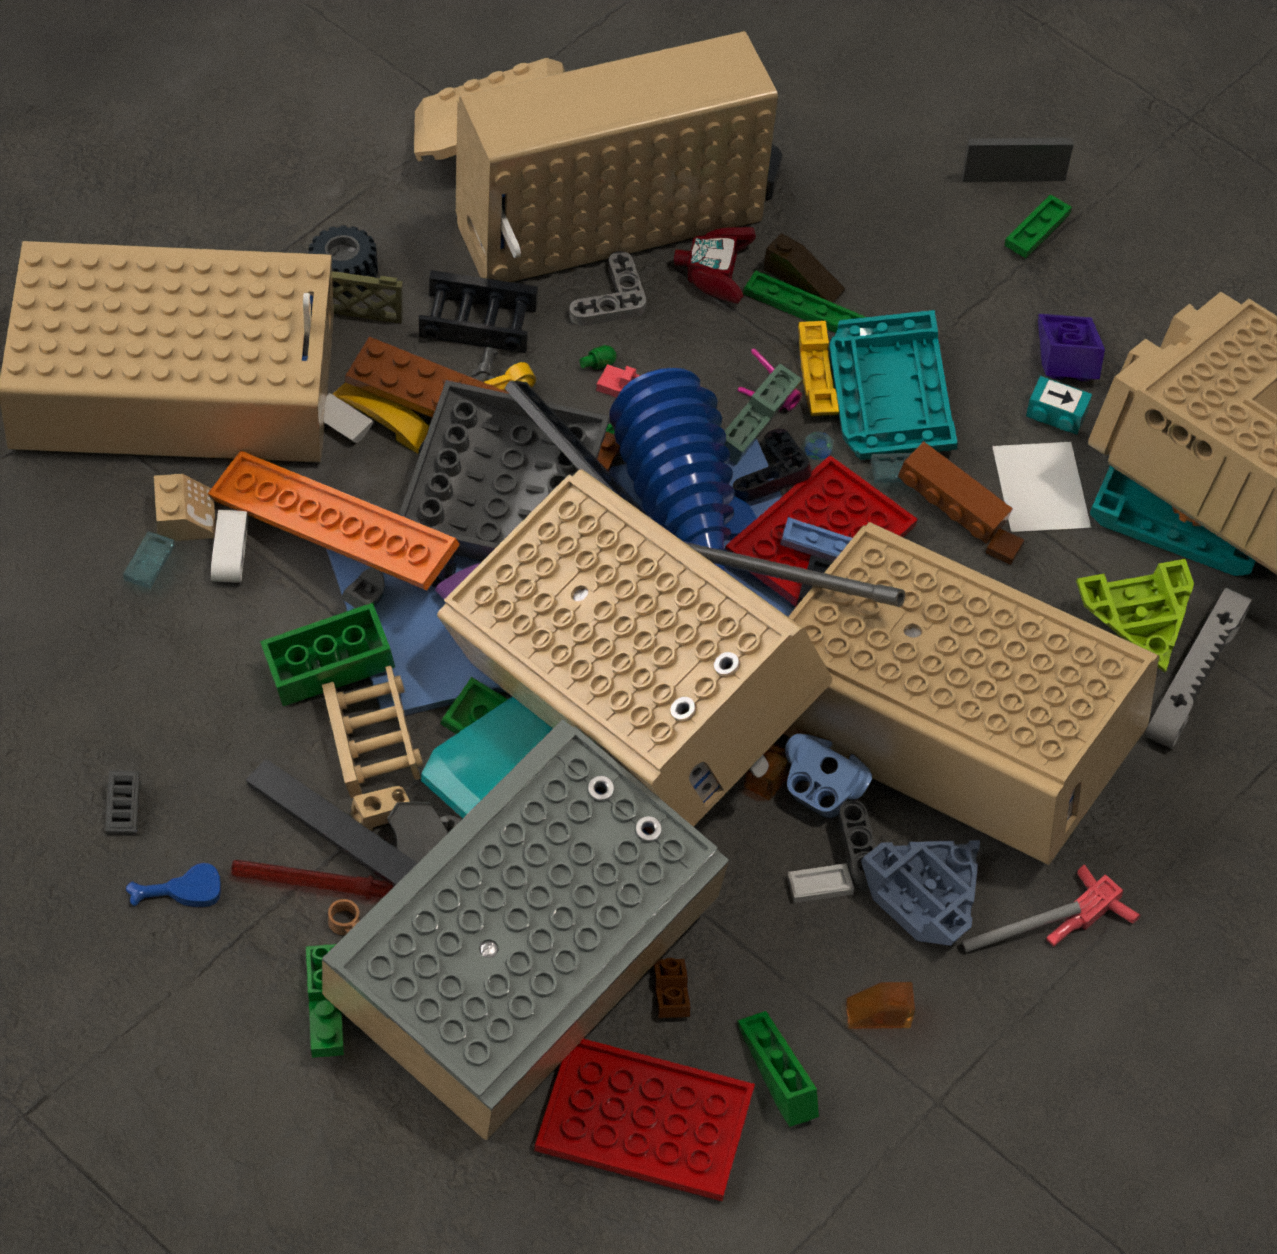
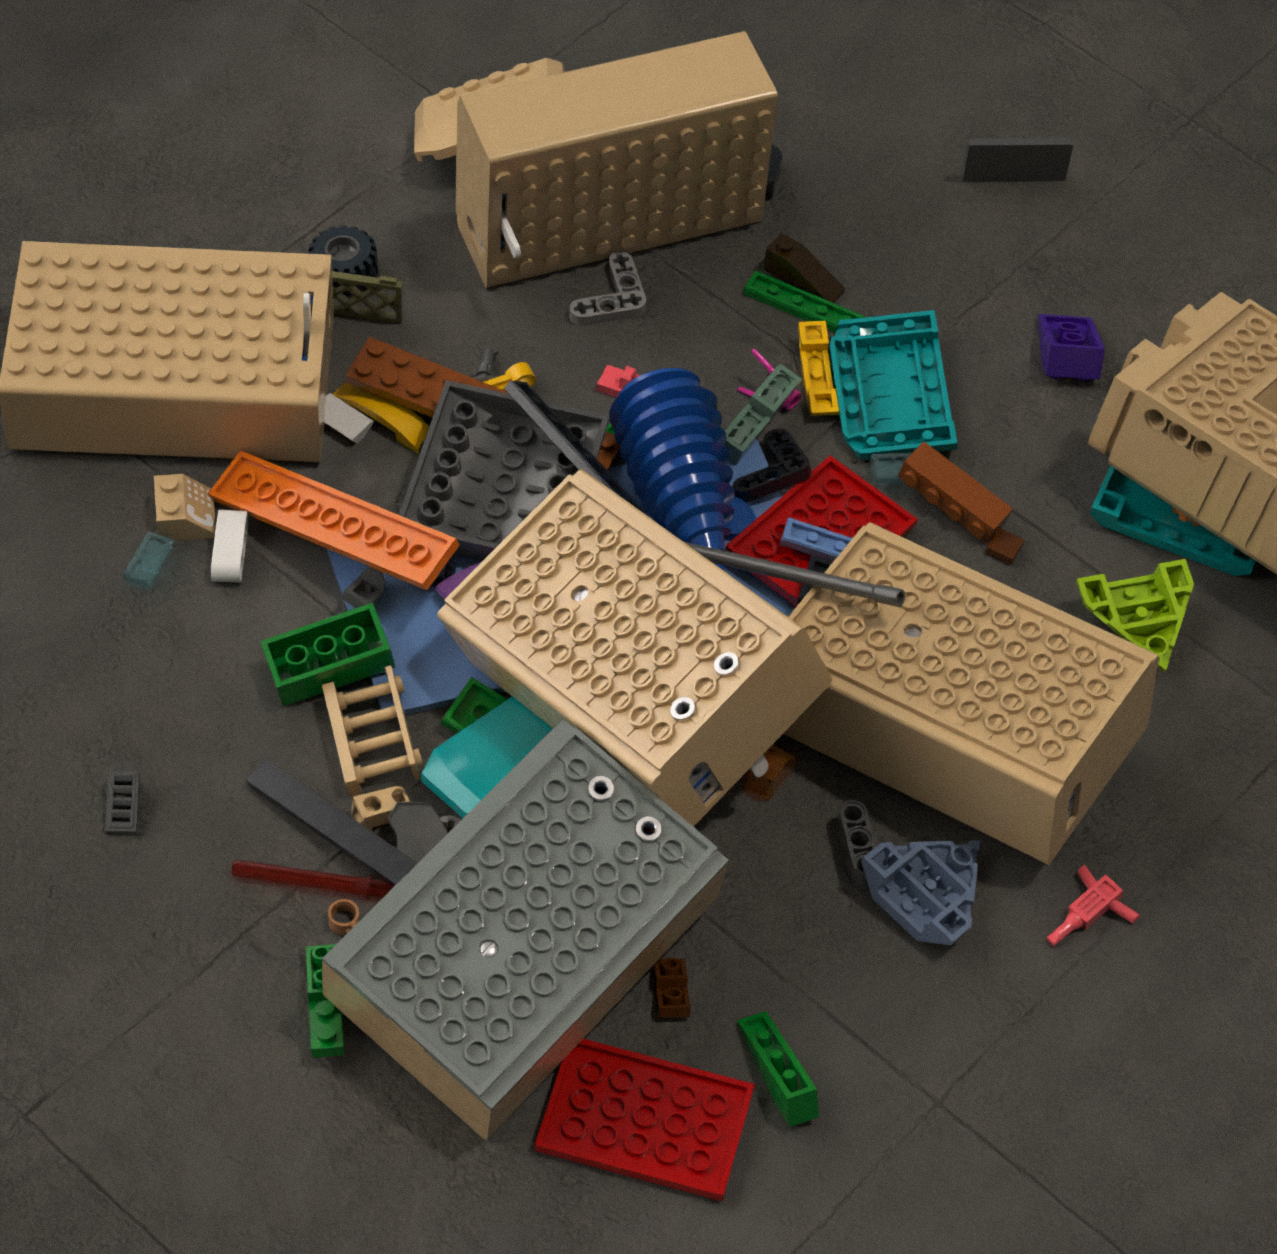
(196, 888): blue piece -> none
(479, 291): black fence -> none
(599, 357): green cylinder -> none
(714, 260): dark red torso -> none
(806, 756): light blue piece -> none
(818, 445): clear light blue tile -> none
(820, 883): white tile -> none
(882, 1006): clear orange slope -> none
(1021, 926): light grey bar -> none
(1038, 226): green plate -> none
(1041, 486): white sticker -> none
(1058, 405): teal brick -> none
(1178, 701): light grey gear -> none

